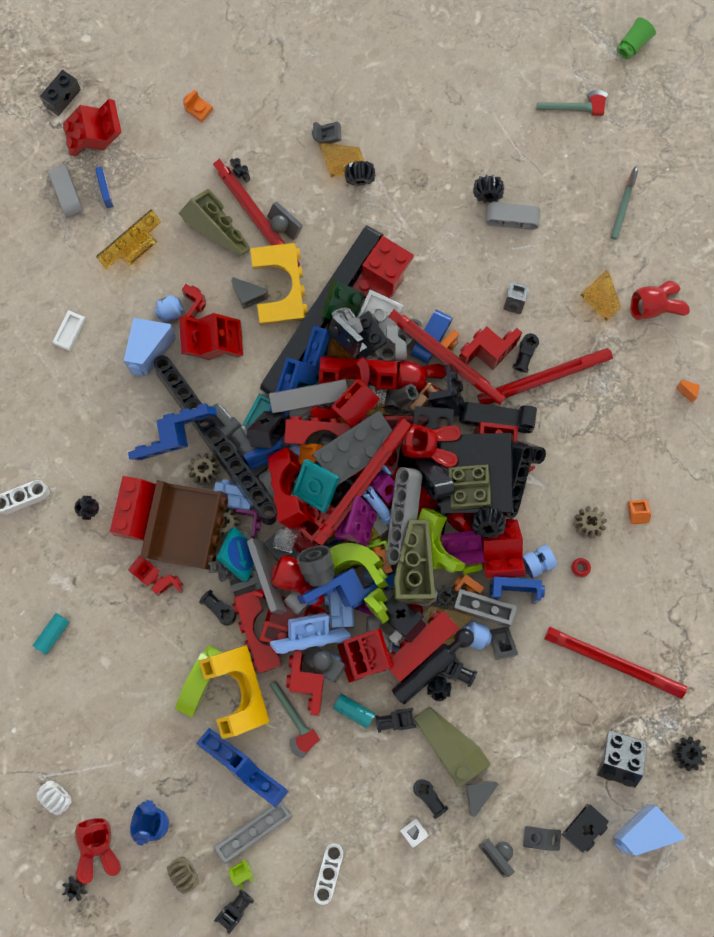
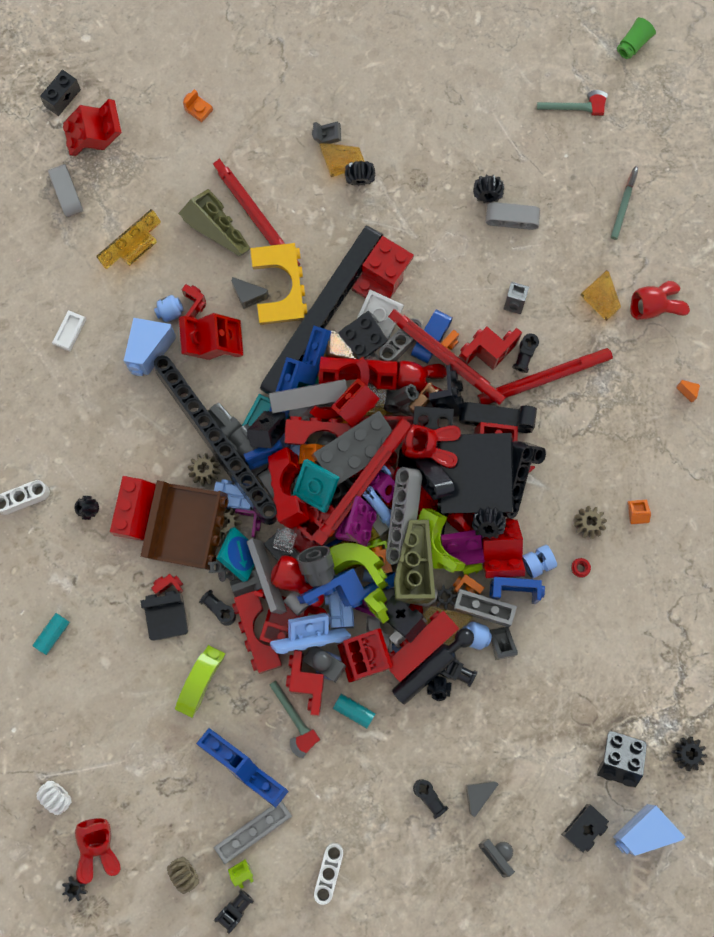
(104, 187): blue tile -> none
(144, 571): red bracket -> none
(148, 823): blue helmet -> none
(165, 615): none -> black bracket
(172, 432): blue bracket -> none
(240, 170): black piece -> none
(251, 709): yellow arch -> none
(283, 221): dark grey tile -> none
(341, 297): dark green plate -> none
(346, 336): black bracket -> none
(349, 317): light grey piece -> none
(396, 342): light grey piece -> none
(397, 720): black connector -> none
(414, 833): white slope -> none
(455, 750): olive wedge -> none
(470, 487): olive slope -> none
(541, 838): dark grey bracket -> none
(615, 662): red piece -> none

